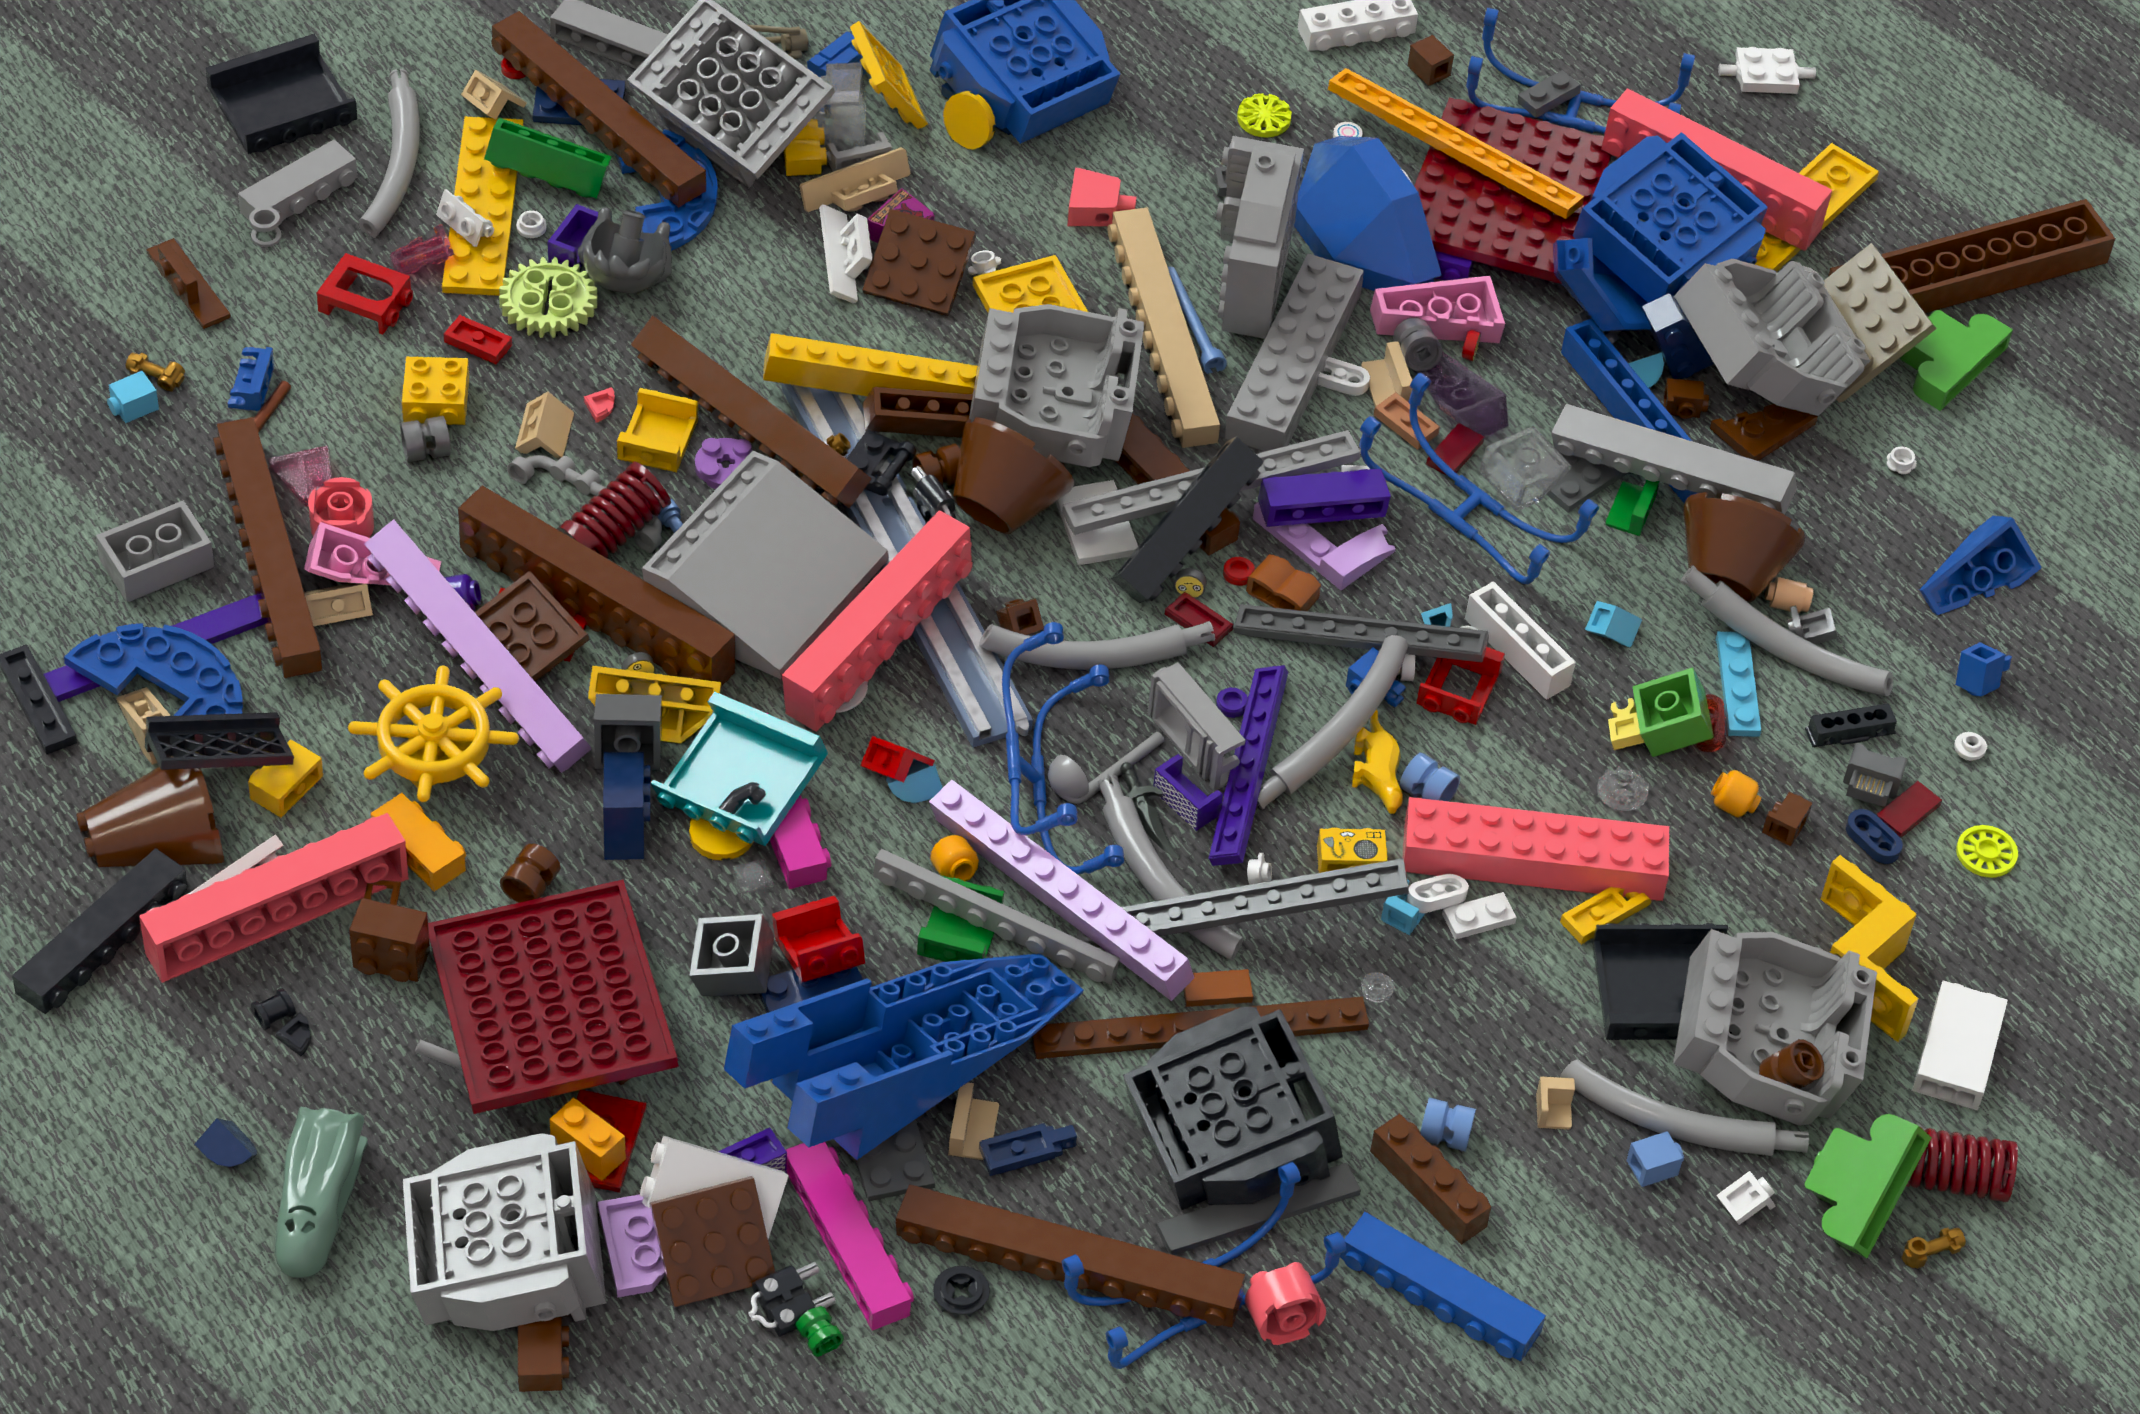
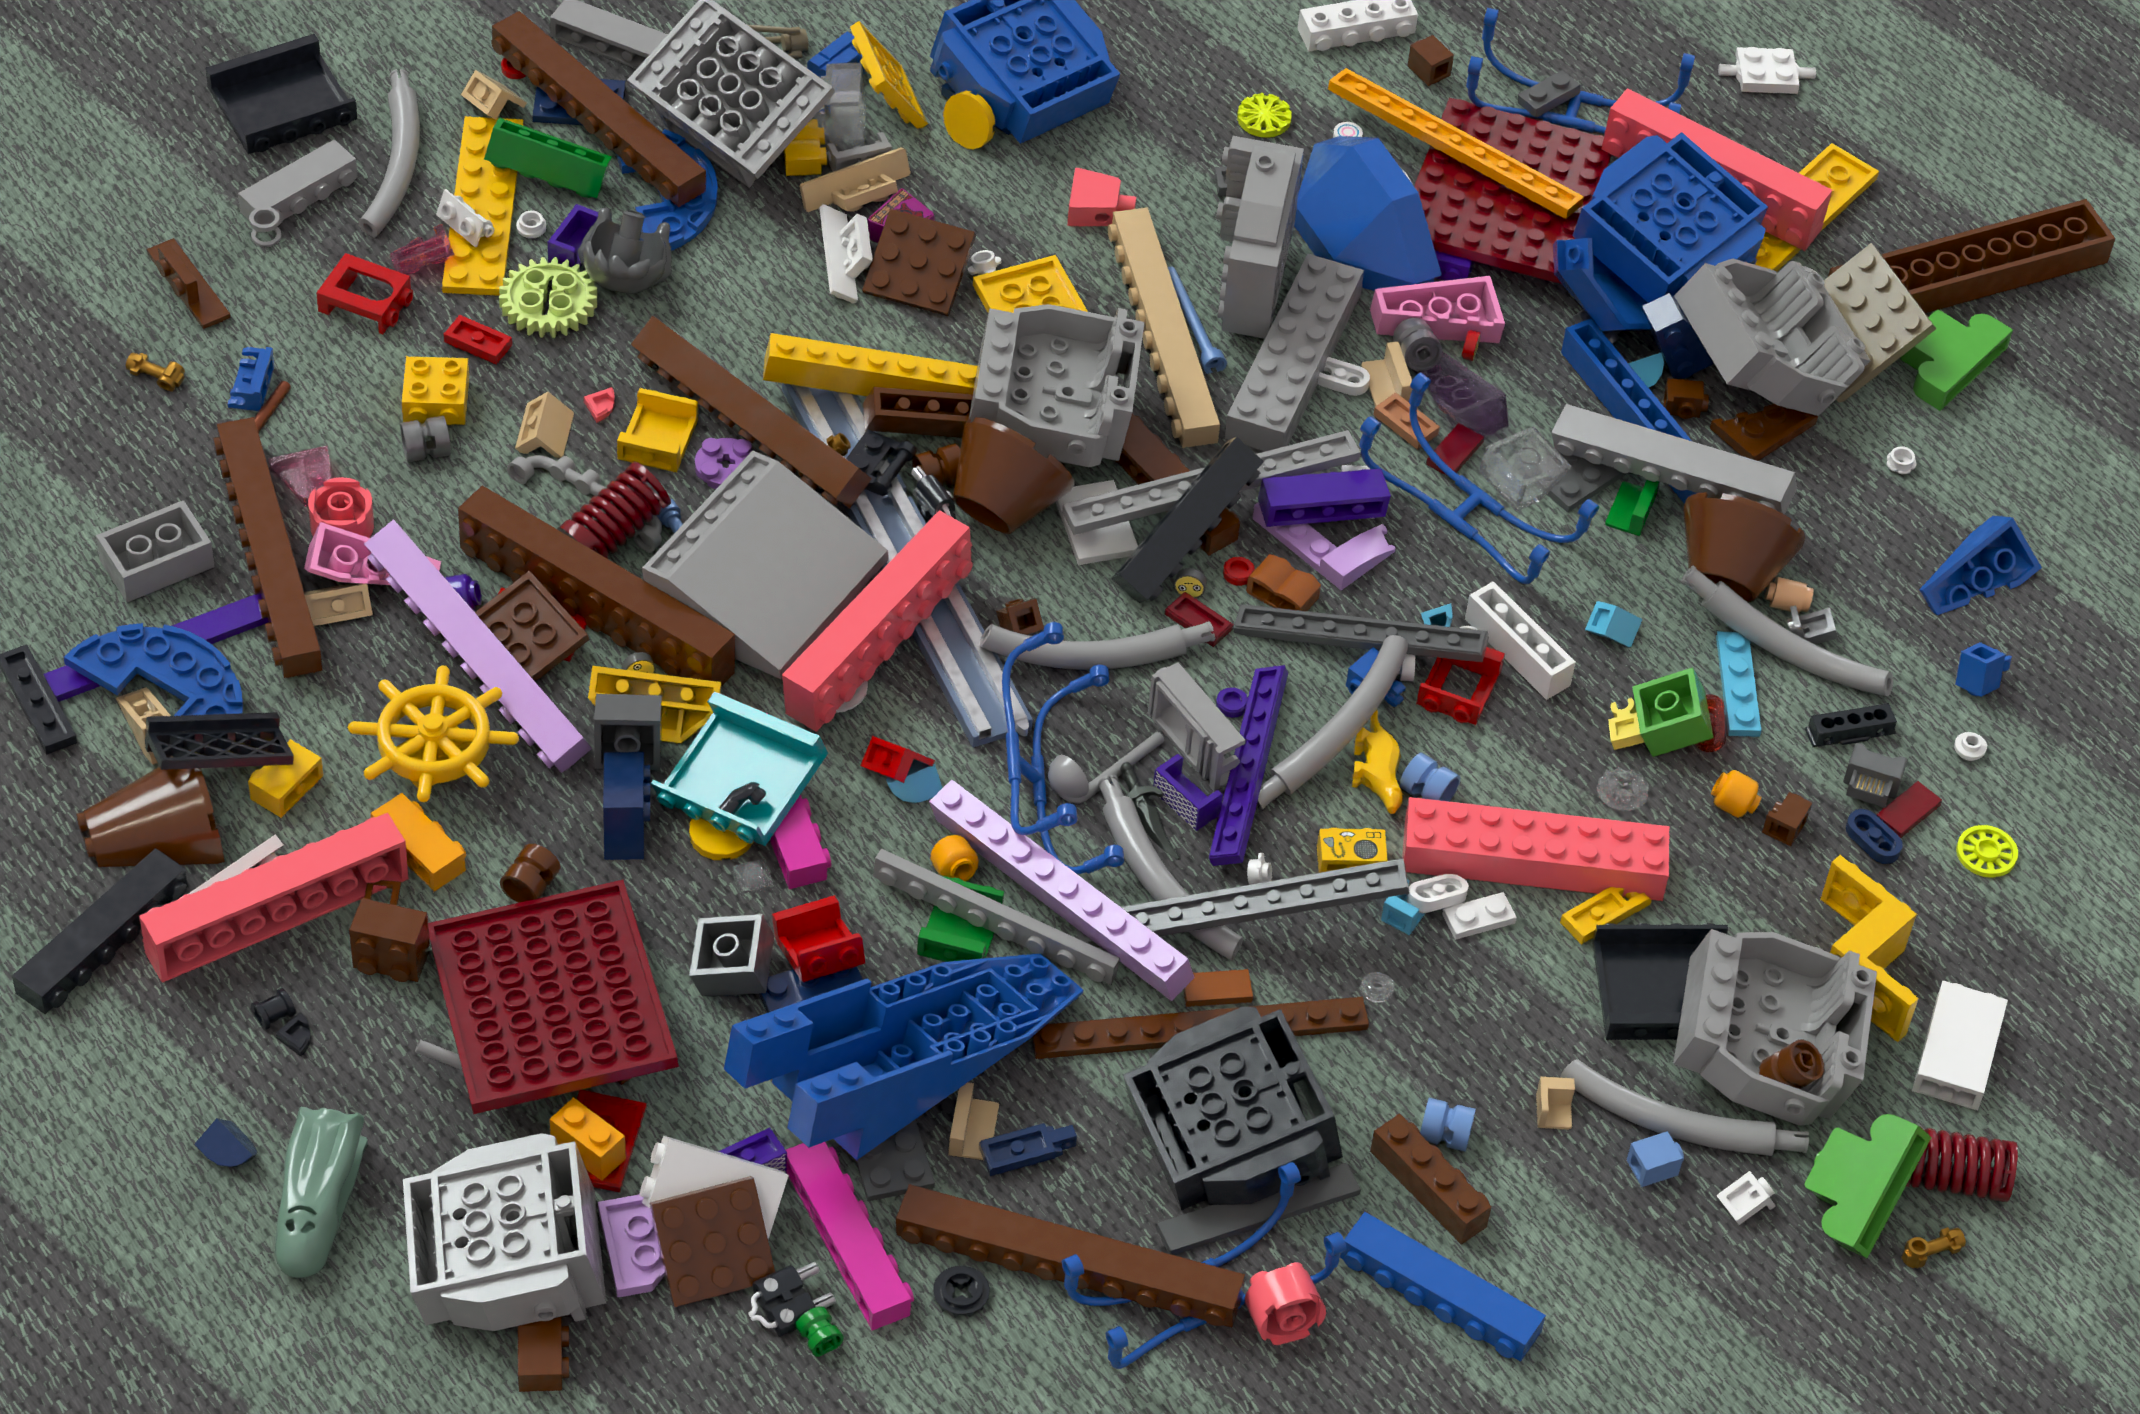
(132, 397): medium azure brick -> none

